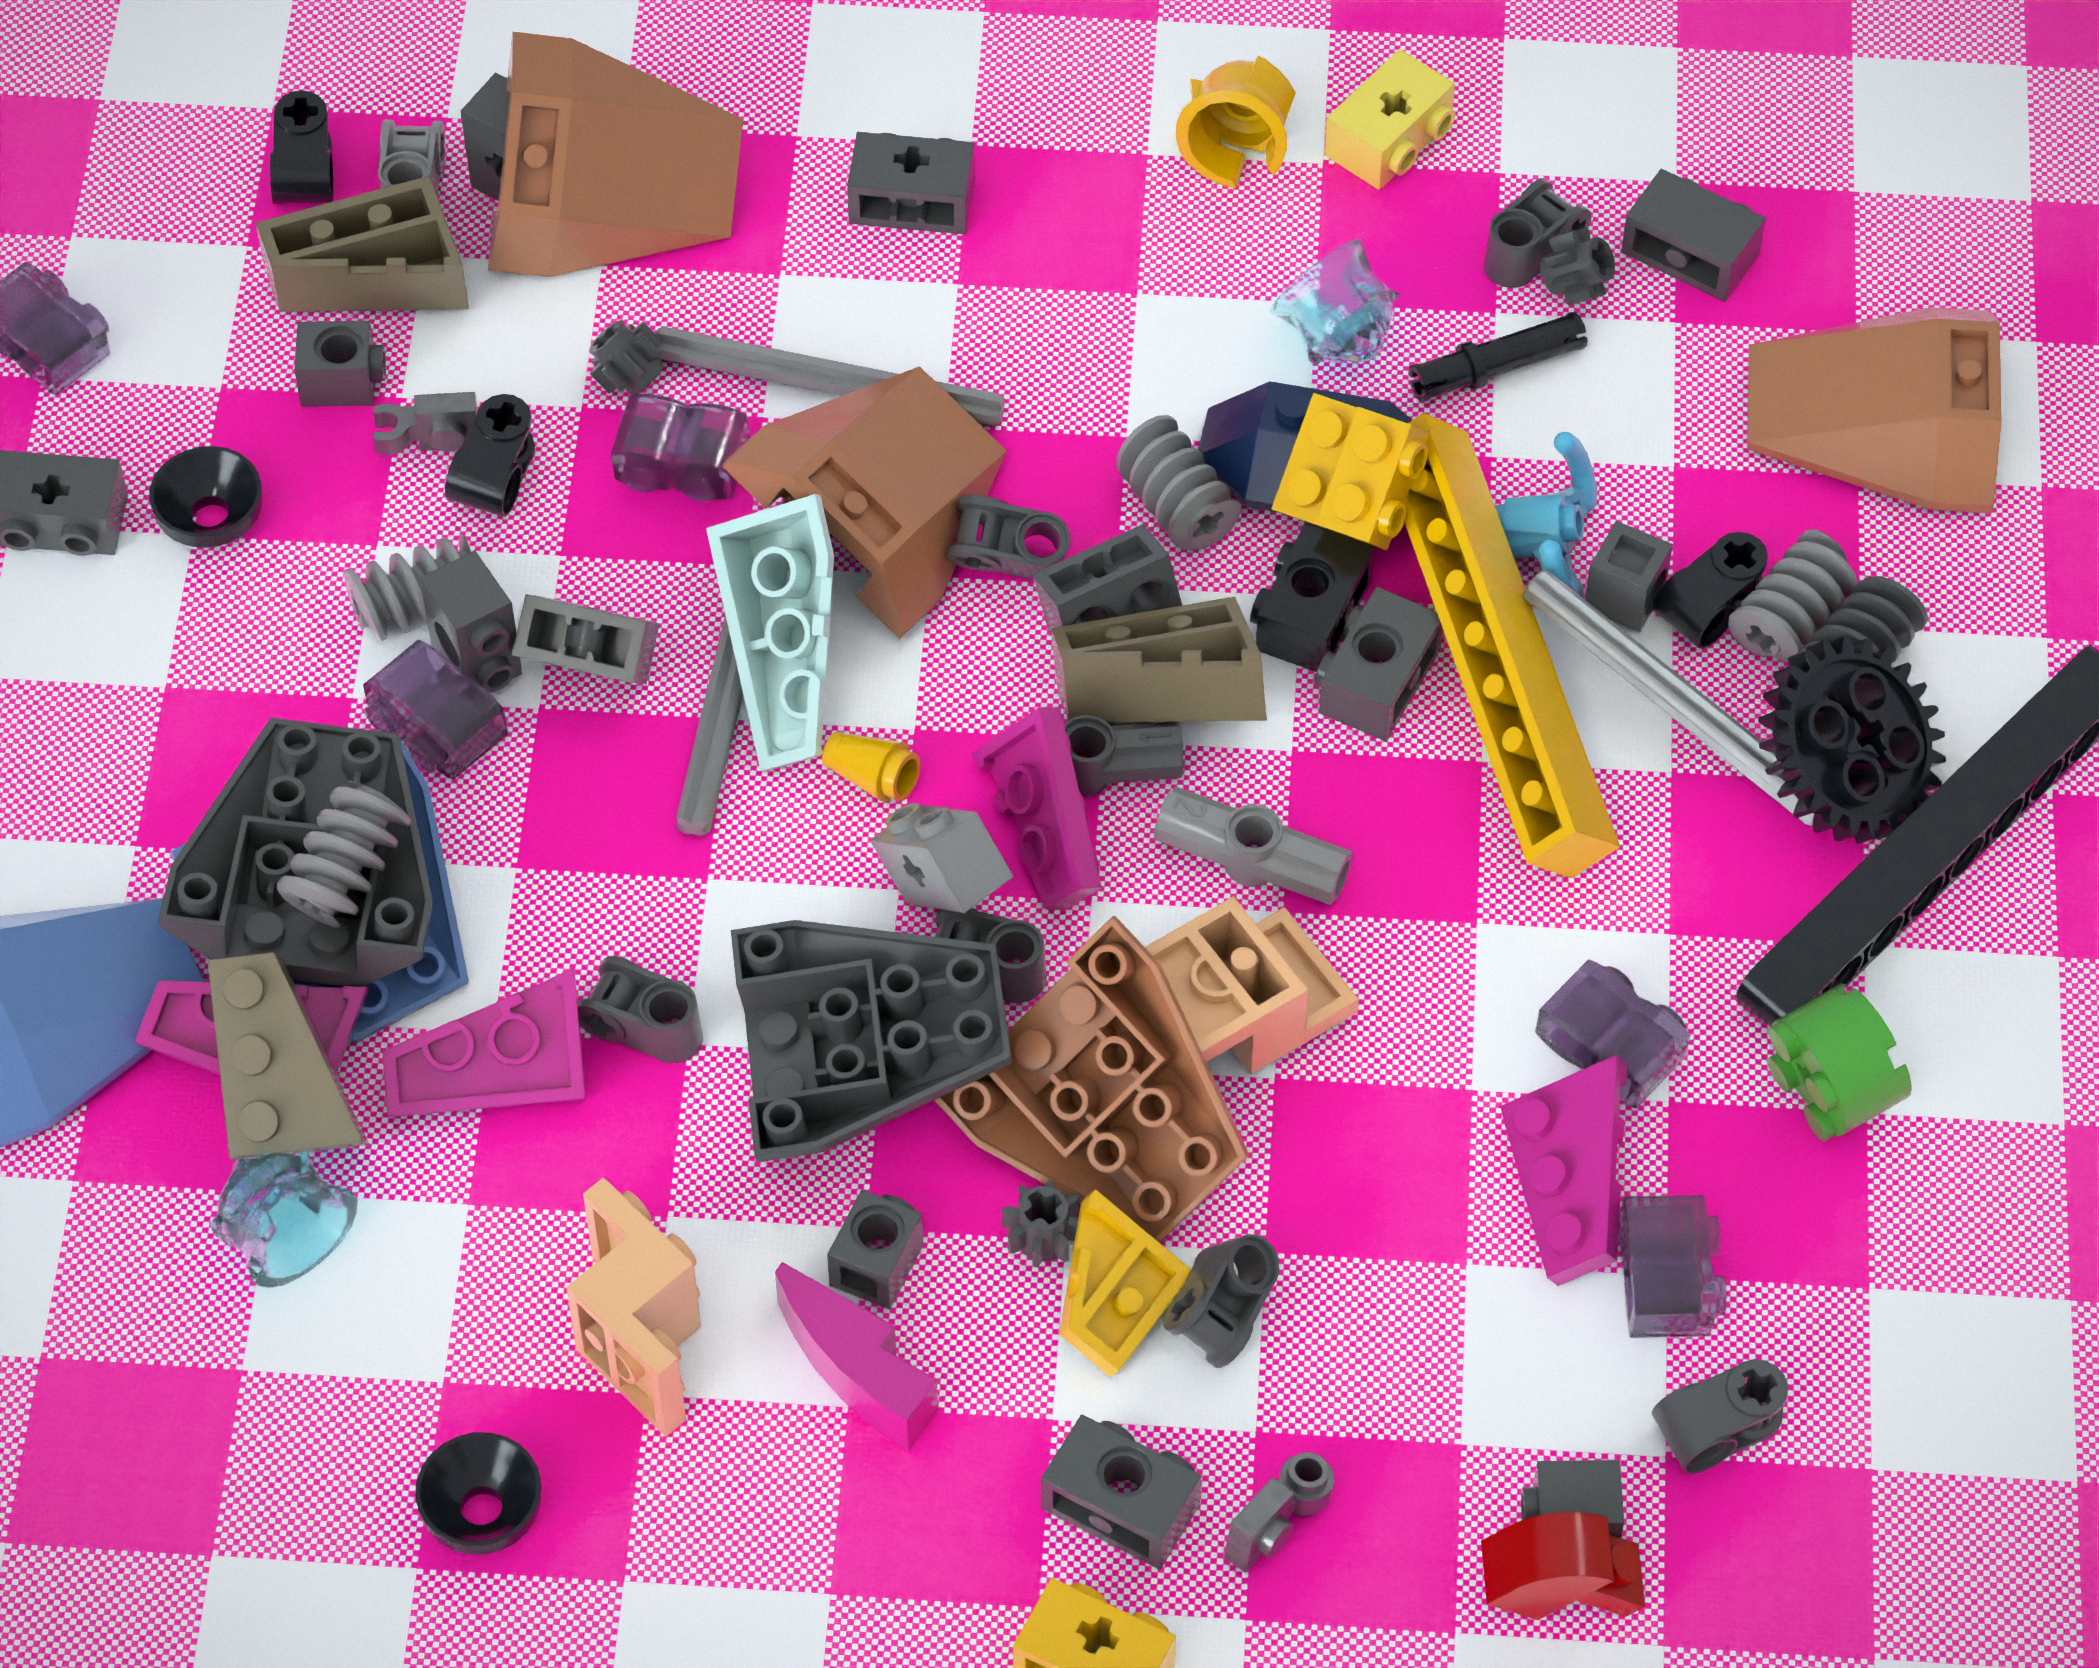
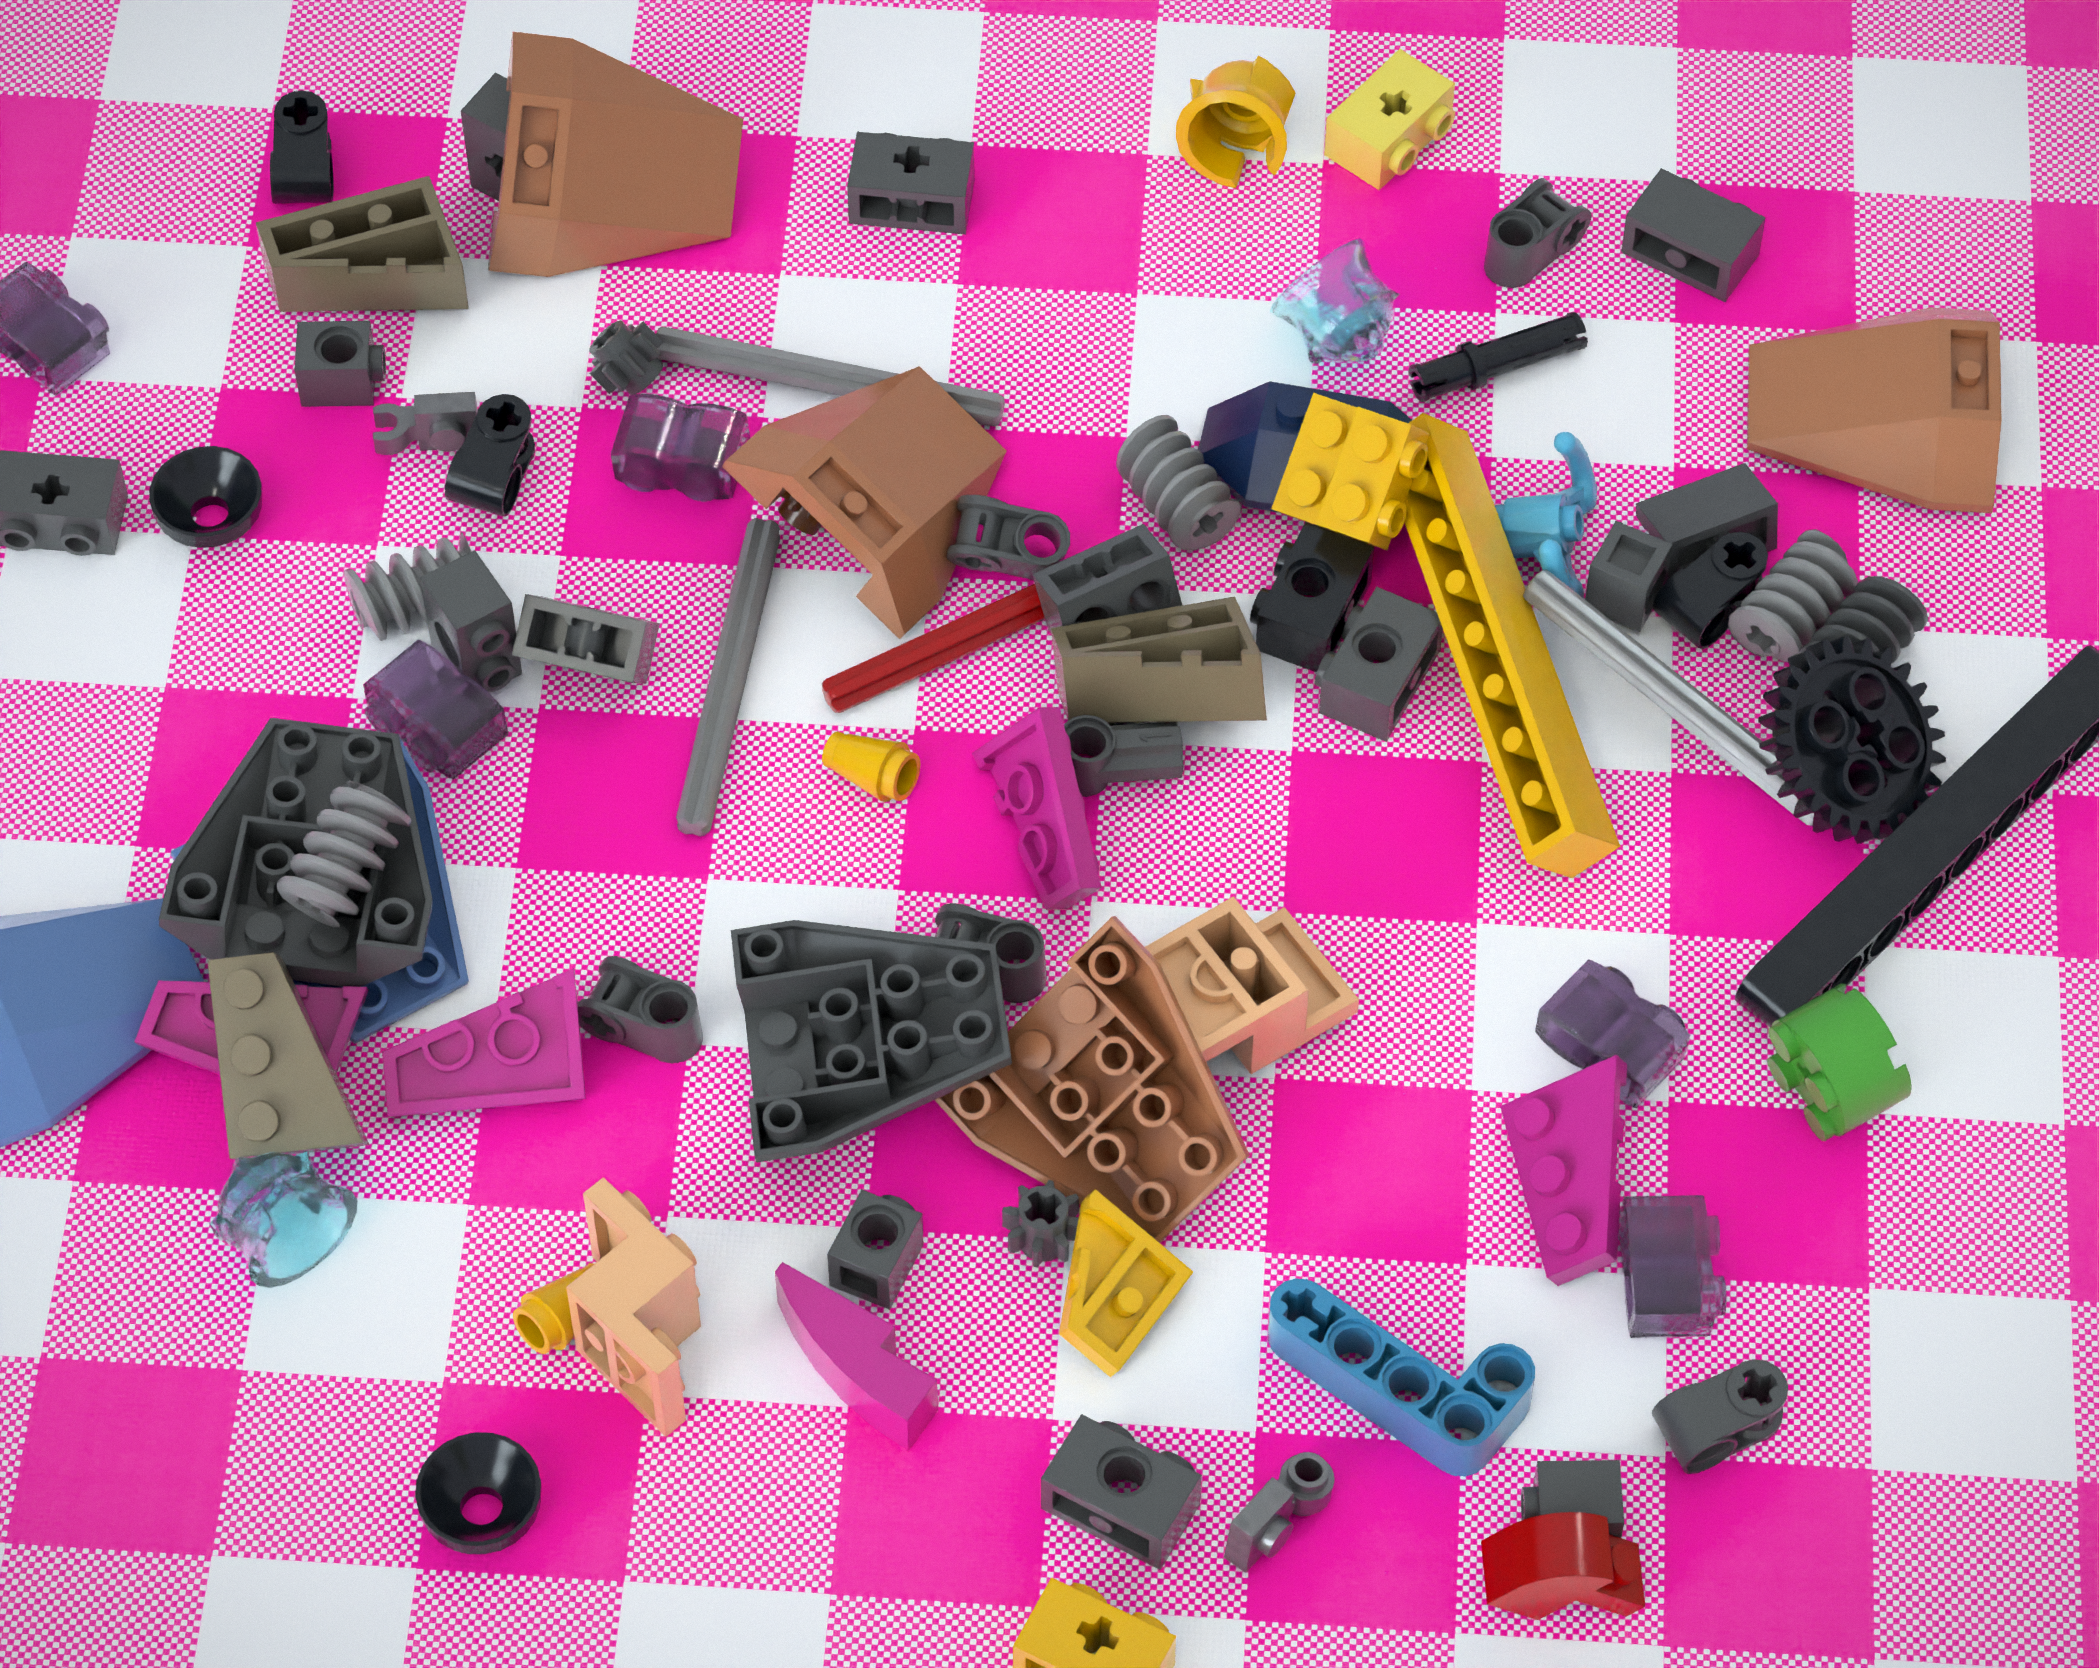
(411, 153): light grey piece -> none
(545, 1315): none -> yellow cone
(777, 607): light aqua wedge -> none
(933, 650): none -> red axle
(940, 857): light grey brick -> none
(1217, 1305): dark grey piece -> none
(1220, 835): light grey piece -> none
(1316, 1327): none -> dark azure beam
(1577, 266): dark grey gear -> none
(1708, 509): none -> dark grey hinge

